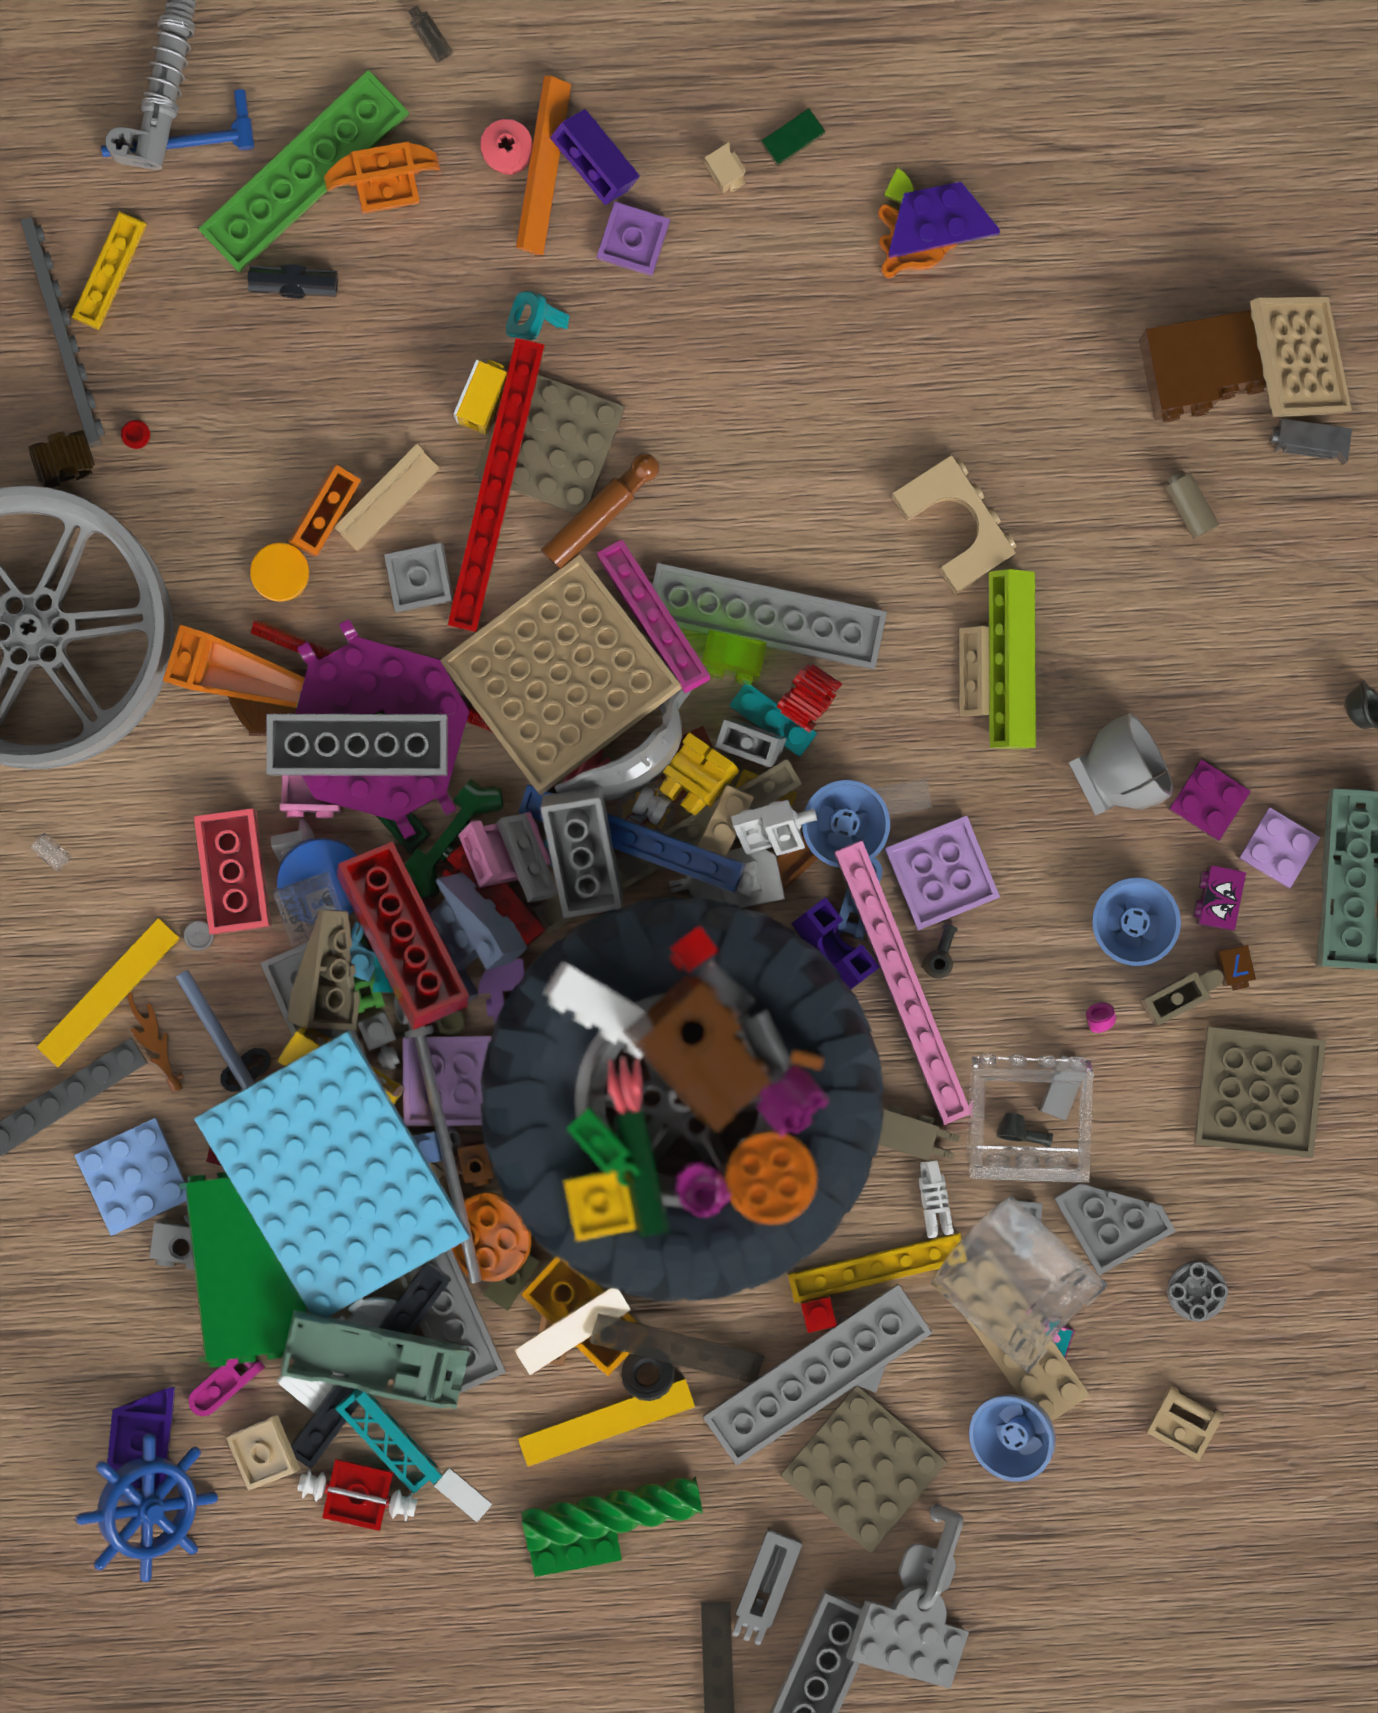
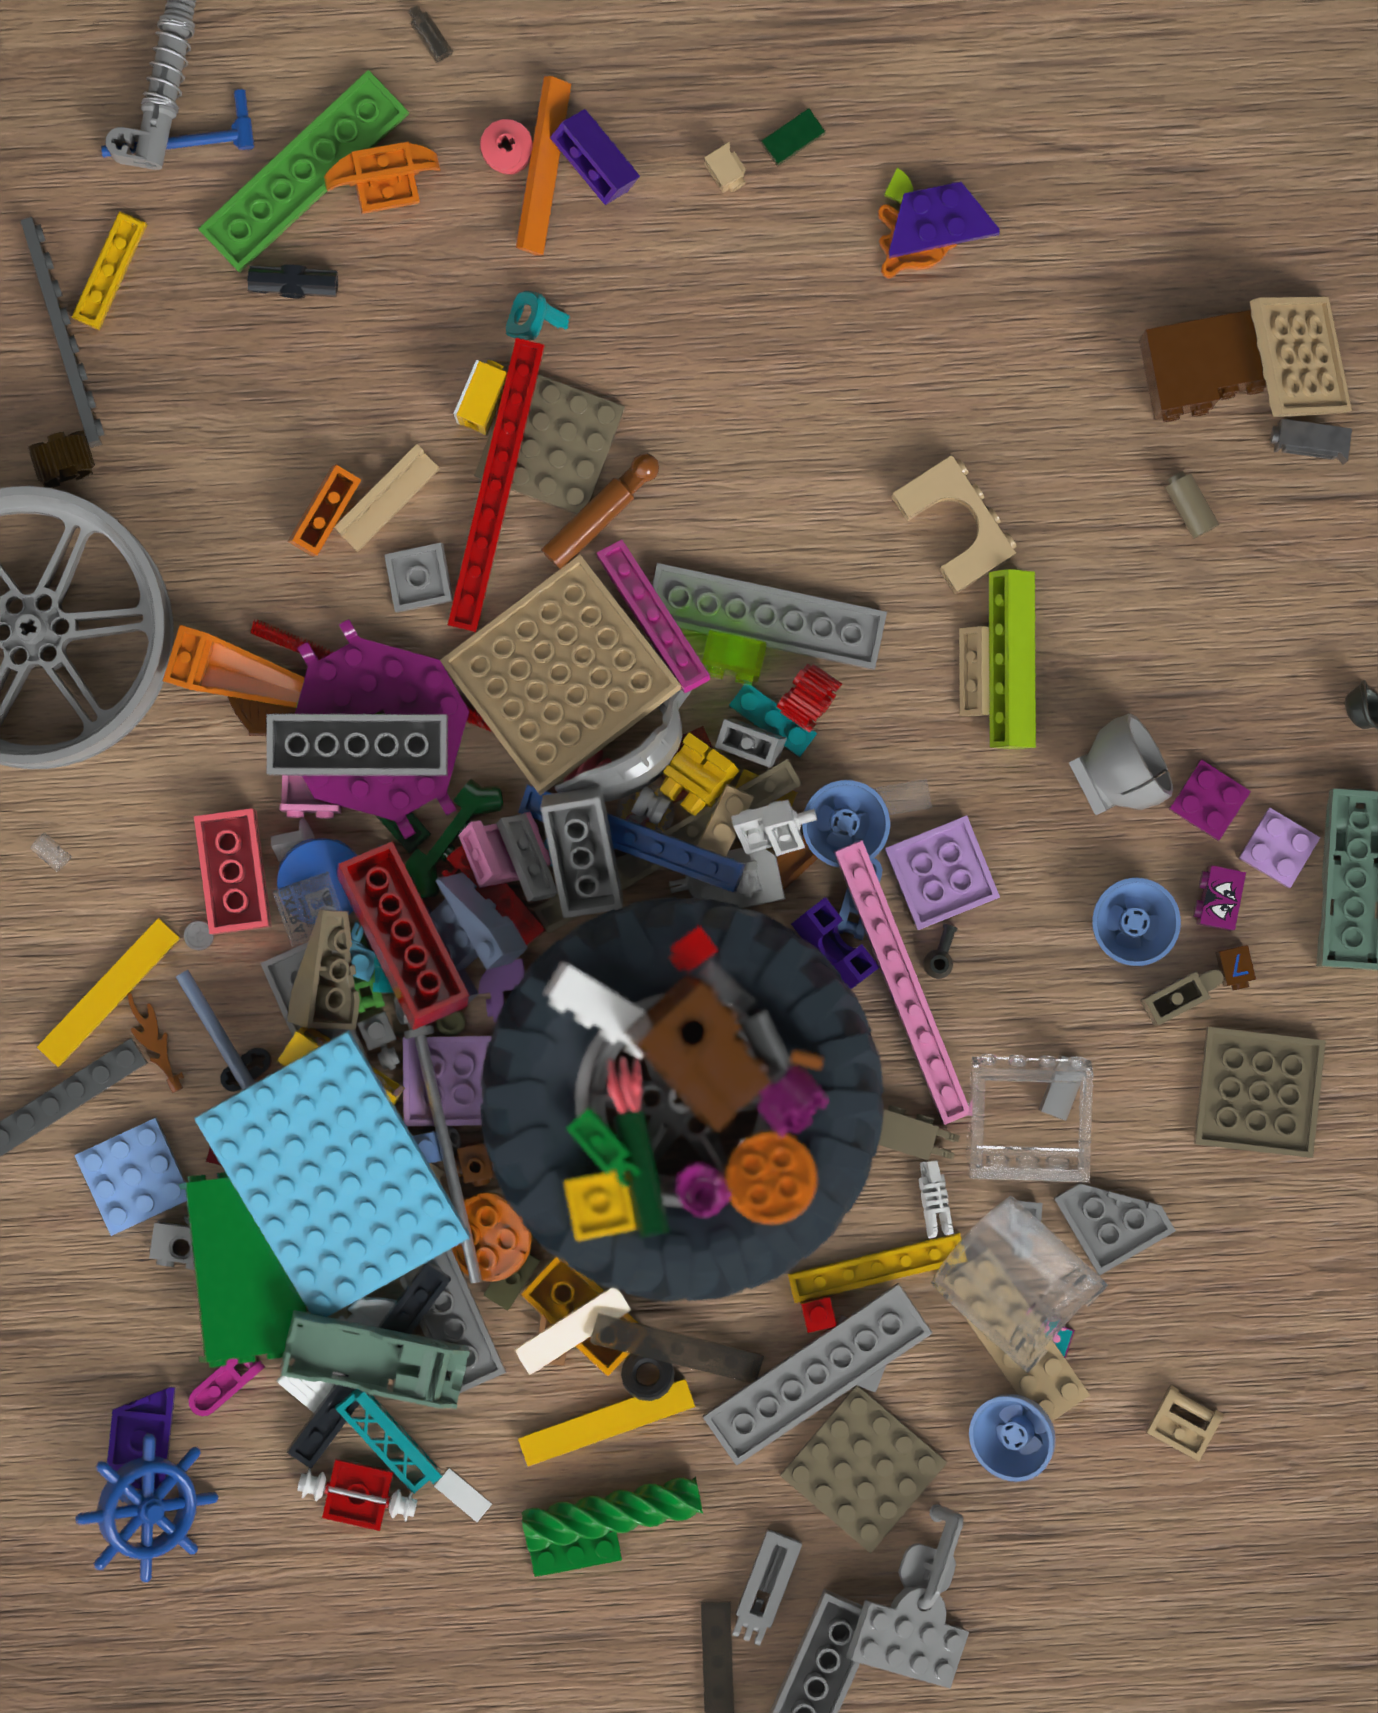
(135, 434): red plate -> none
(262, 1452): tan tile -> none
(279, 572): light orange tile -> none
(633, 239): medium lavender plate -> none
(1014, 1129): pearl dark grey bar -> none
(1100, 1017): dark pink tile -> none
(1197, 1291): light grey tile -> none

